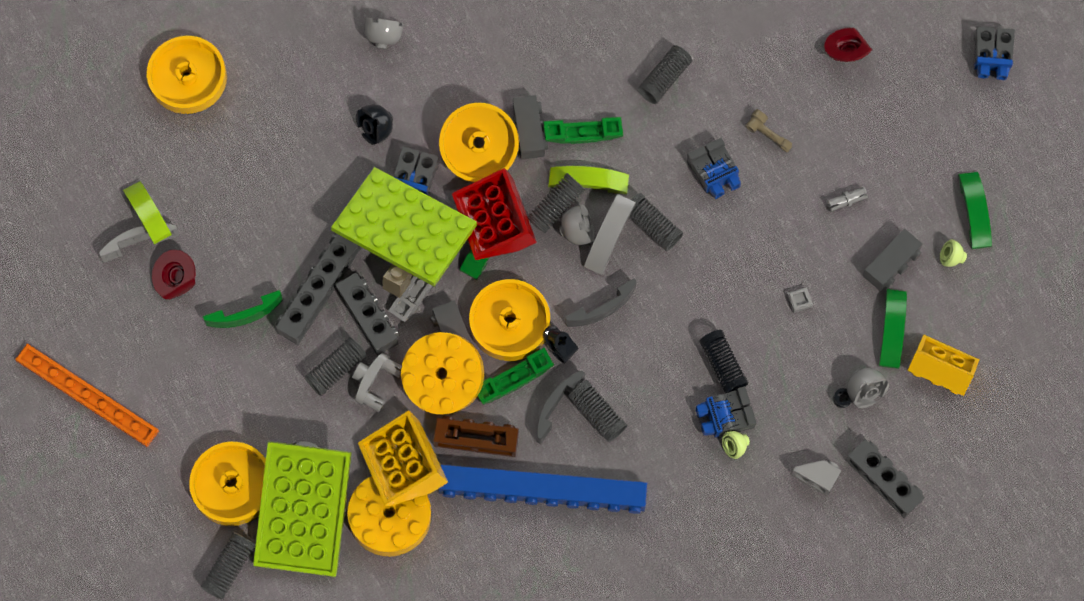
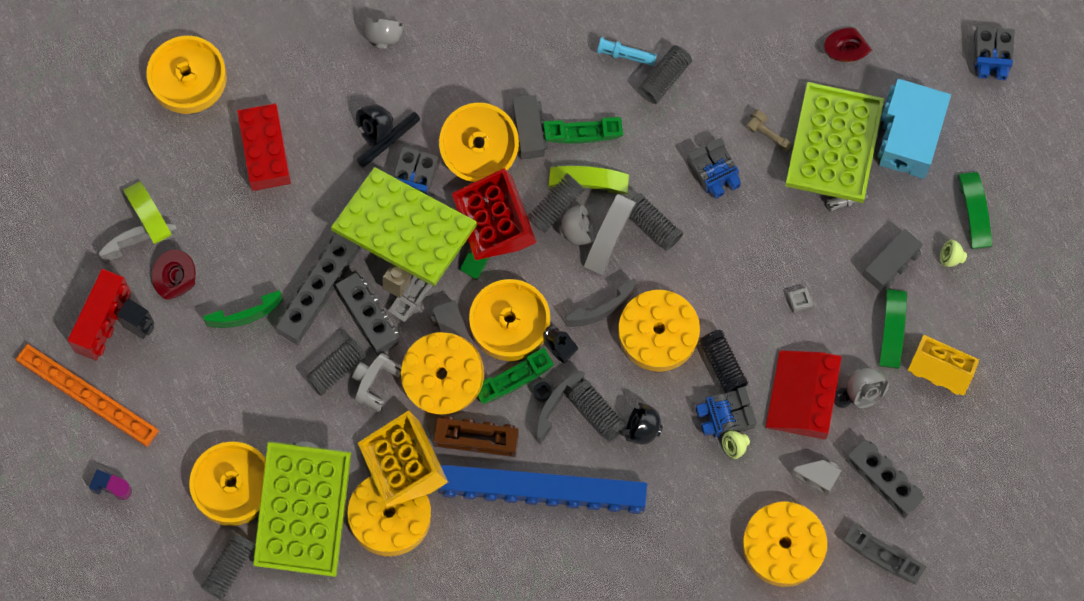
(99, 315): none -> red brick
(110, 484): none -> leg
(136, 319): none -> black brick
(264, 147): none -> red brick
(396, 133): none -> black axle
(538, 386): none -> black bush
(618, 50): none -> medium azure pin
(643, 425): none -> black cylinder
(658, 310): none -> yellow piece
(784, 565): none -> yellow piece
(804, 393): none -> red slope
(835, 142): none -> lime plate
(883, 555): none -> dark grey slope
(912, 127): none -> medium azure piece

